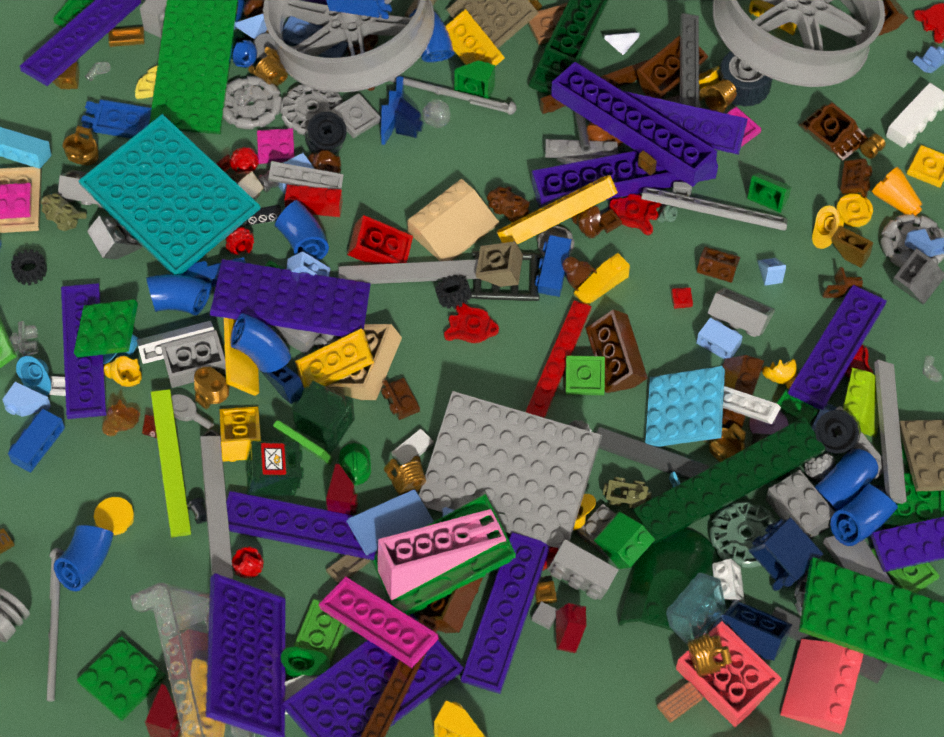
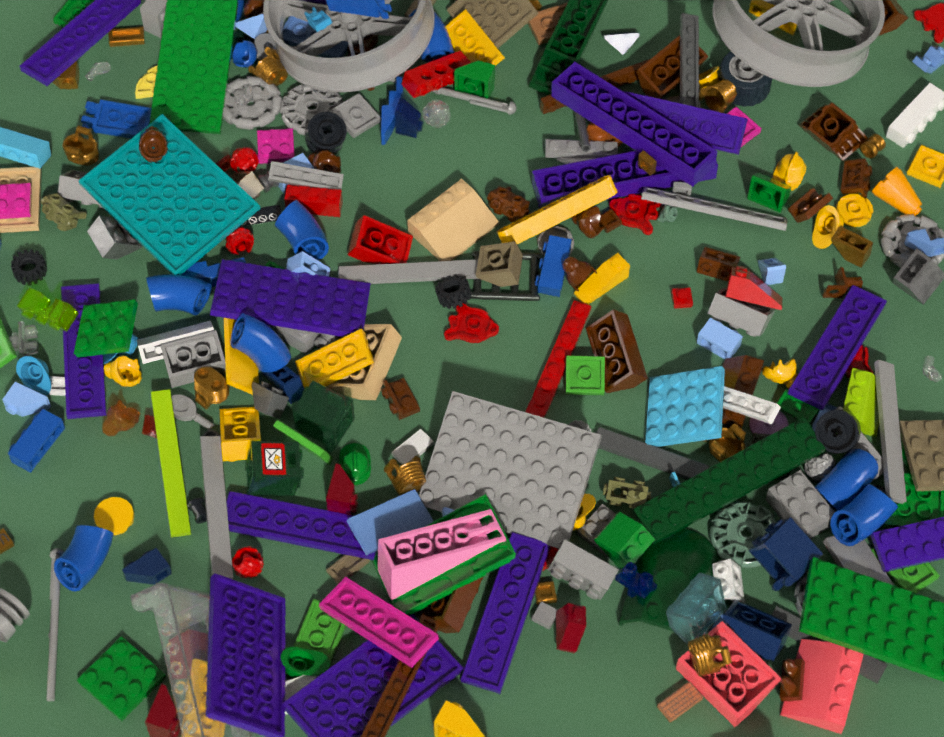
(36, 305): none -> clear neon green arch
(148, 569): none -> dark blue slope
(152, 138): none -> reddish brown piece
(268, 400): none -> dark grey slope
(318, 20): none -> dark azure plate
(433, 74): none -> red brick
(637, 583): none -> clear blue hips
(749, 288): none -> slope
(790, 170): none -> yellow piece
(792, 680): none -> reddish brown tile
(808, 205): none -> reddish brown bracket

